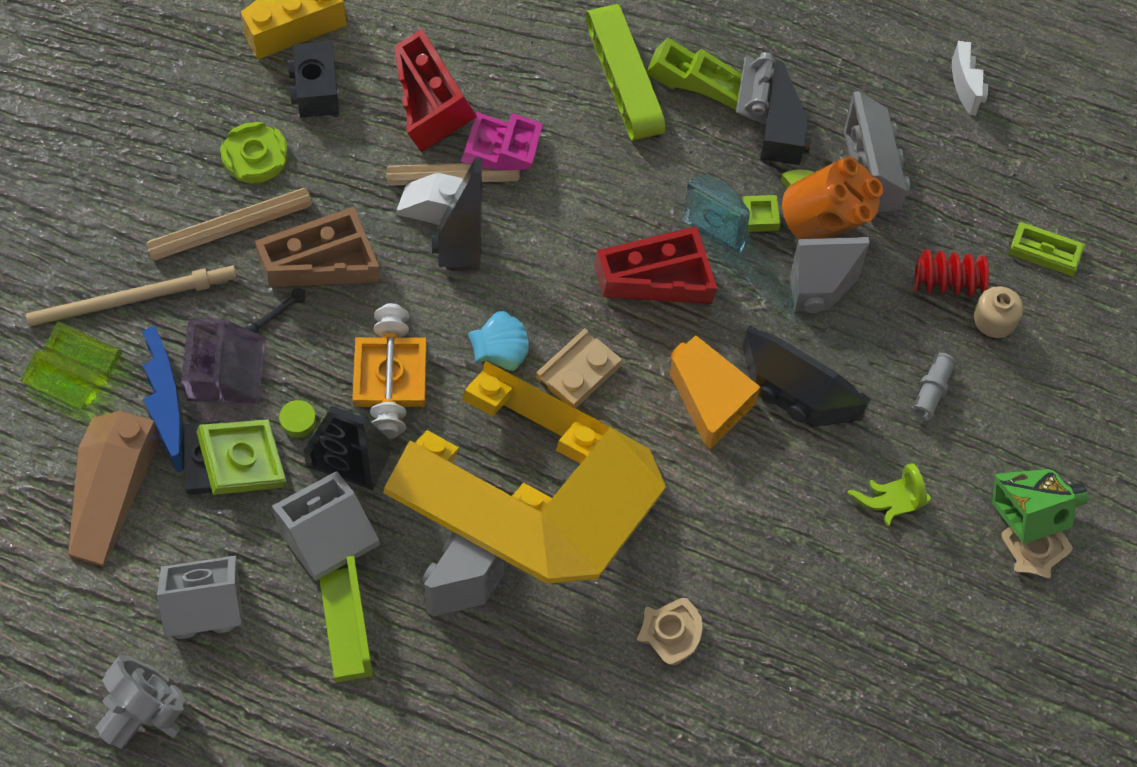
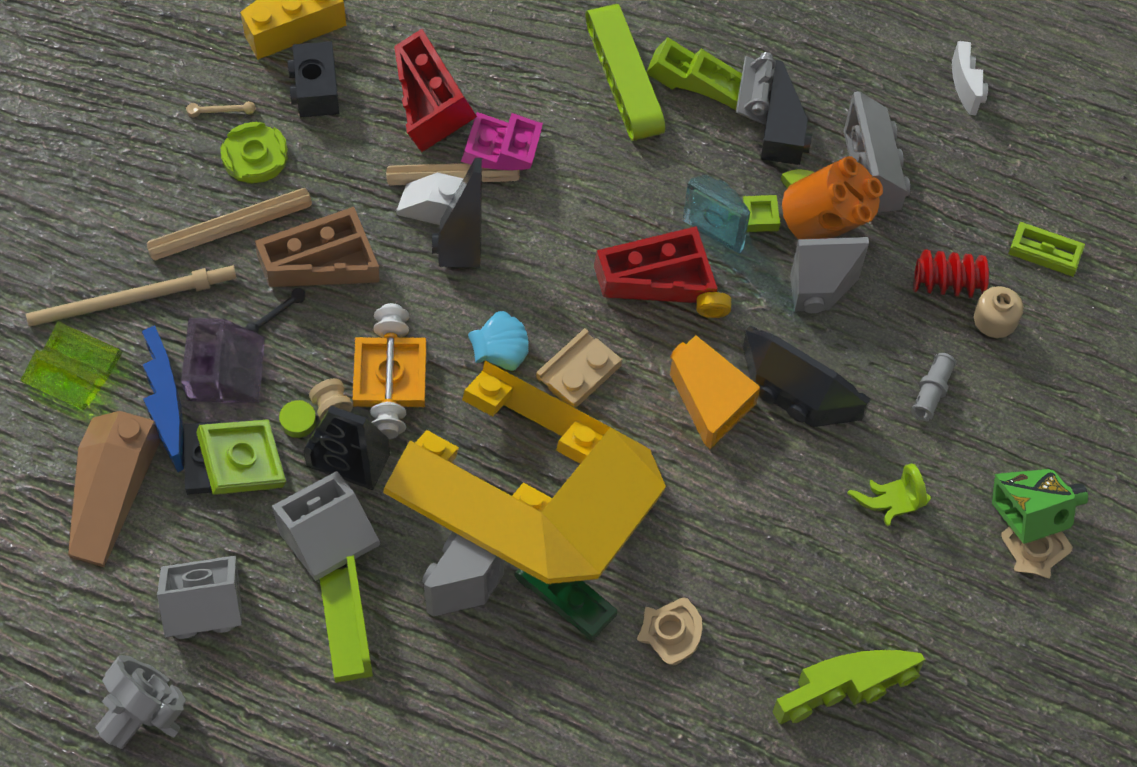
(194, 110): none -> tan hinge
(329, 394): none -> tan wheel
(574, 602): none -> dark green plate
(713, 304): none -> yellow tile
(859, 674): none -> lime slope

